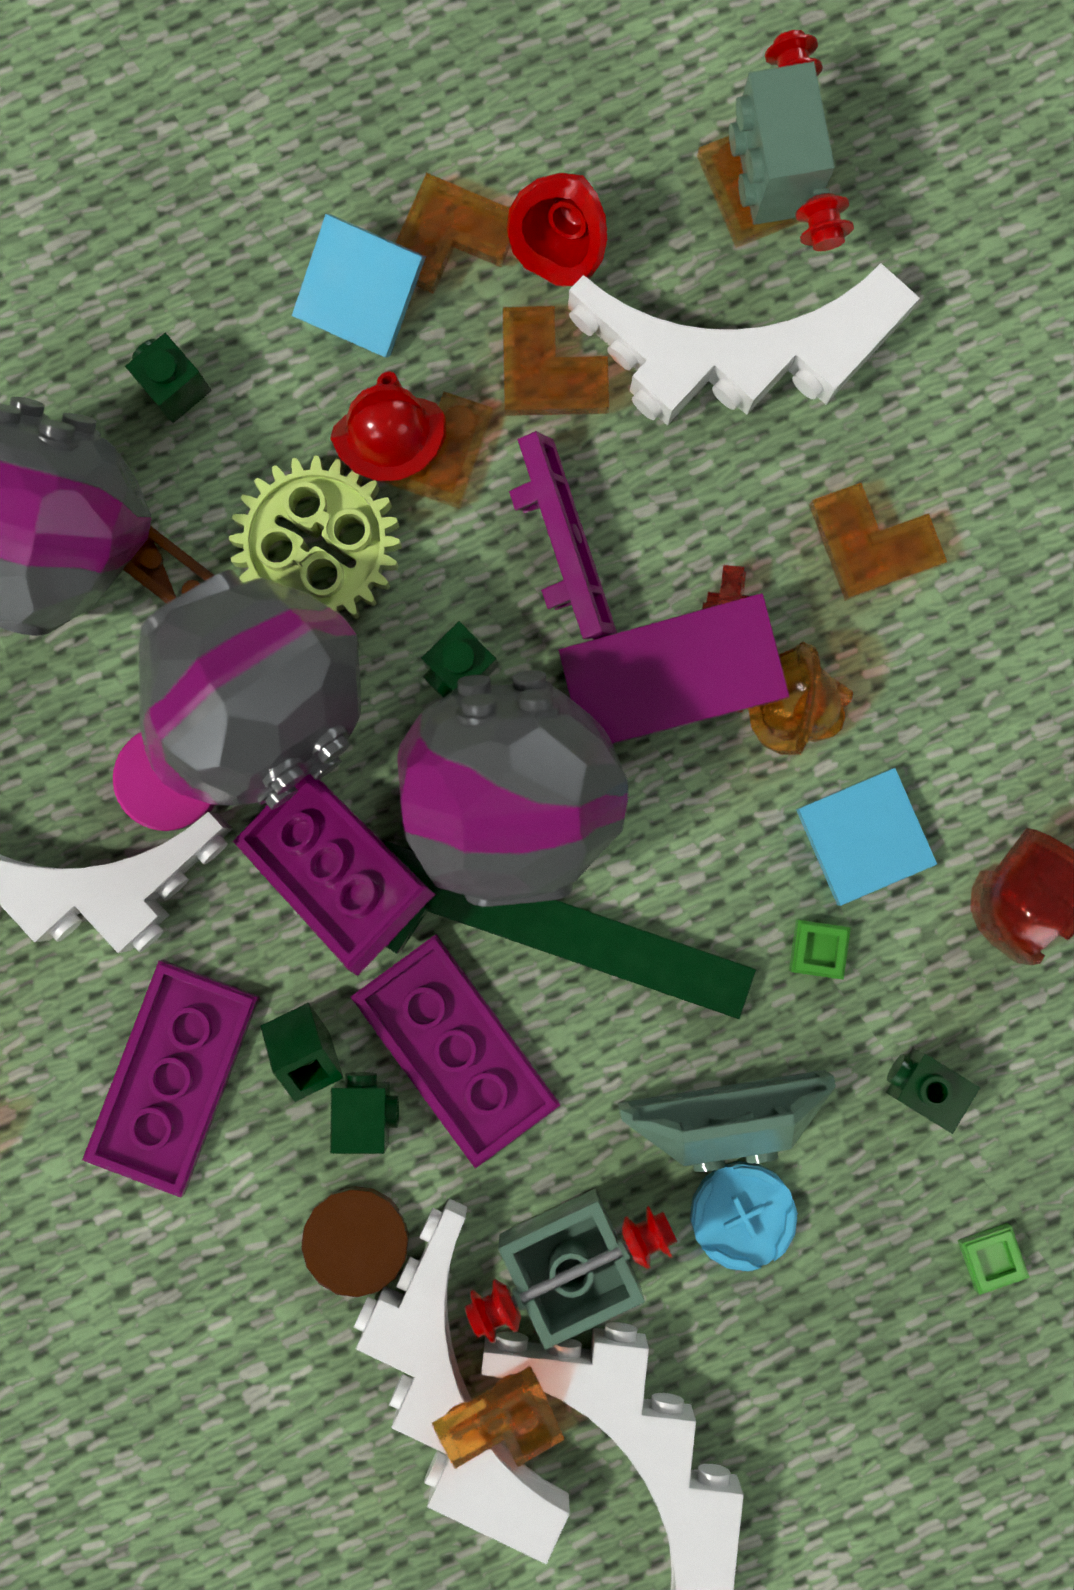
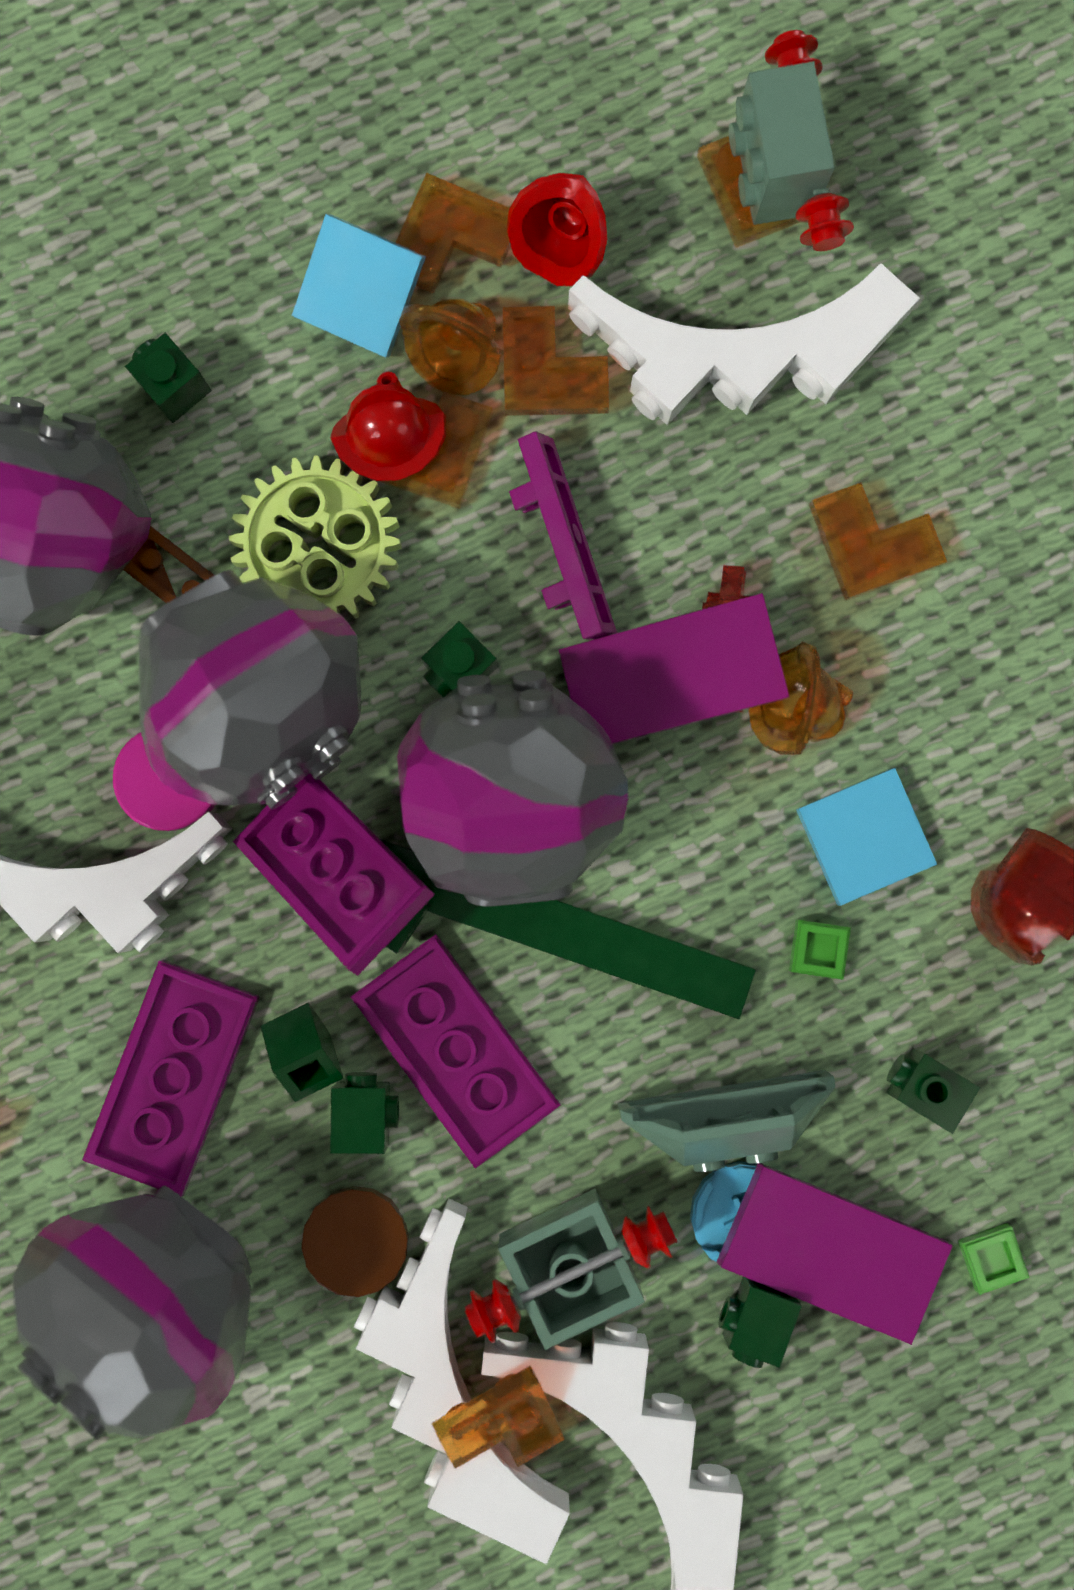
(133, 1314): none -> dark grey rock
(452, 344): none -> clear orange helmet
(758, 1323): none -> dark green brick
(834, 1253): none -> magenta tile

